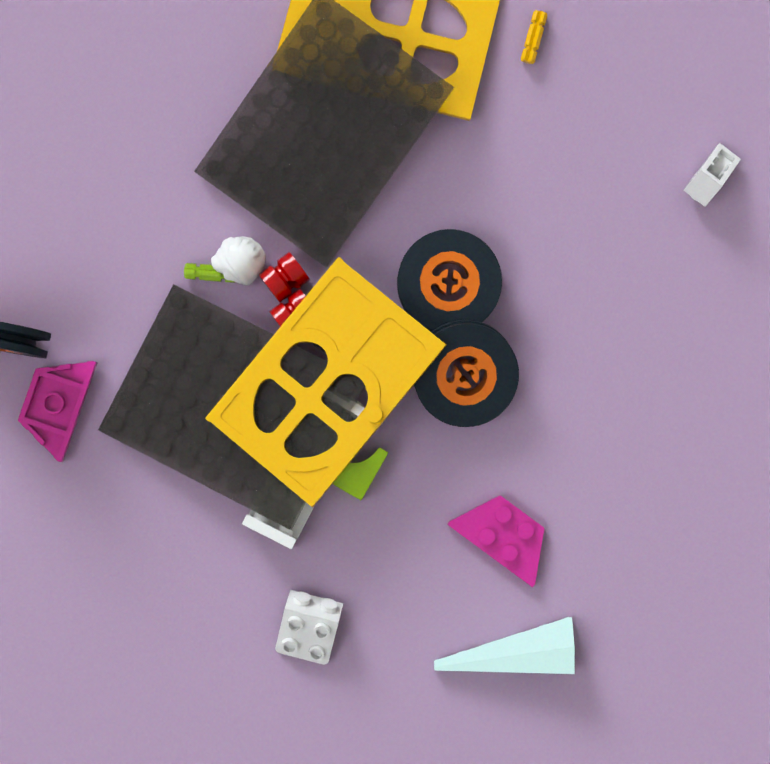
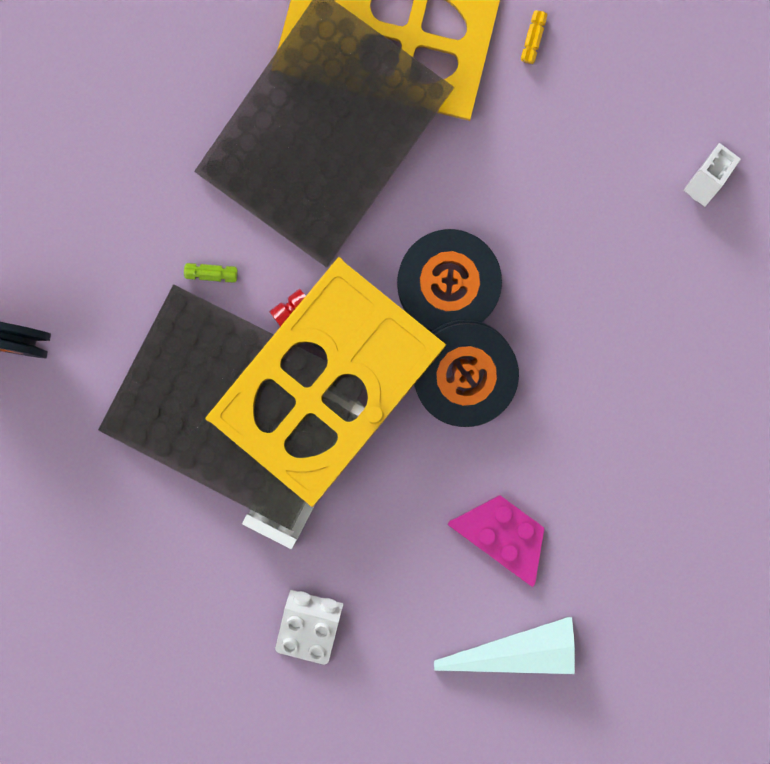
(55, 404): dark pink wing -> none
(239, 260): white hair -> none
(284, 277): red wheel -> none
(358, 476): lime arch -> none

